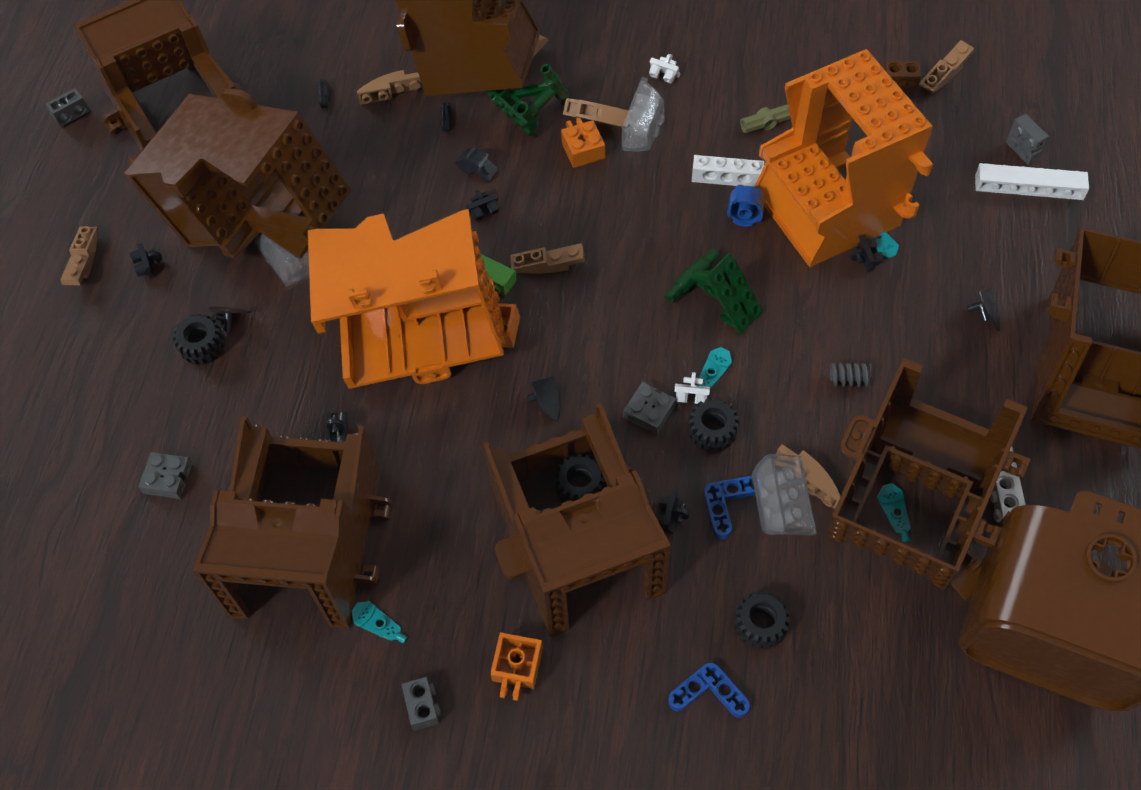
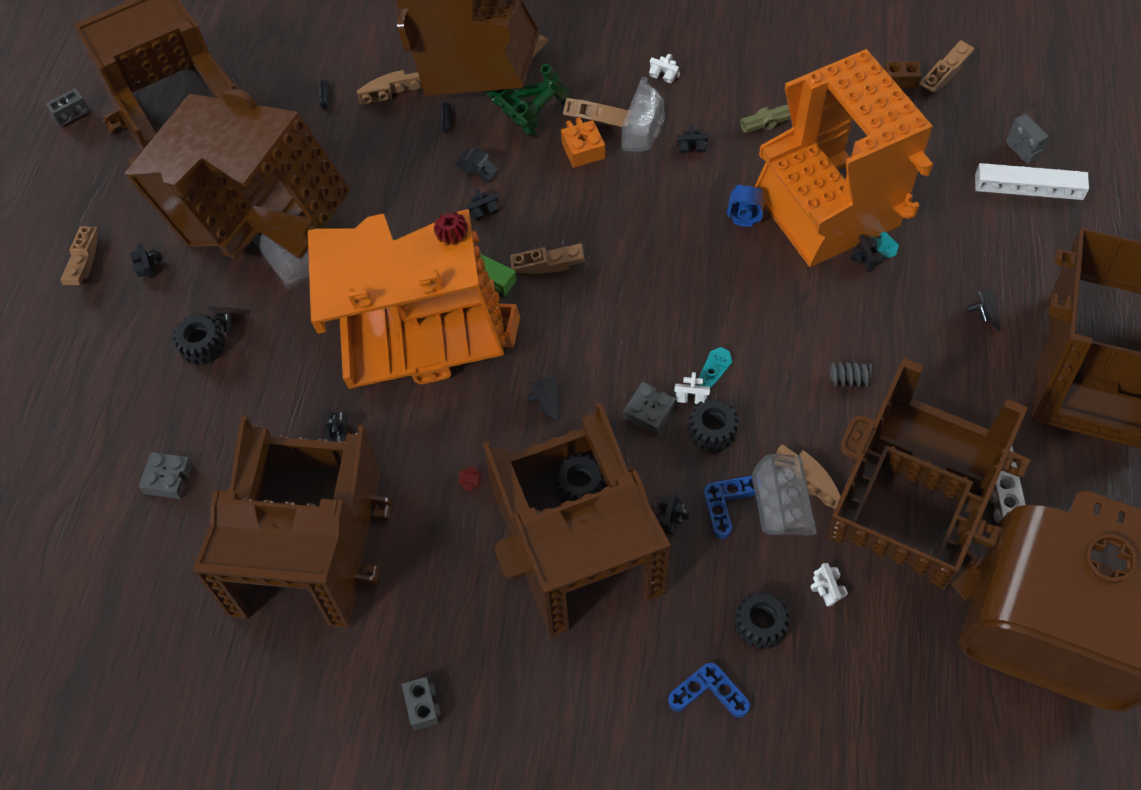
(371, 619): teal piece -> none
(450, 228): none -> dark red gear
(469, 478): none -> clear red gear
(519, 674): orange hinge -> none
(692, 137): none -> black hips
(725, 284): dark green plate -> none
(726, 170): white brick -> none
(825, 584): none -> white hips
(895, 502): teal piece -> none

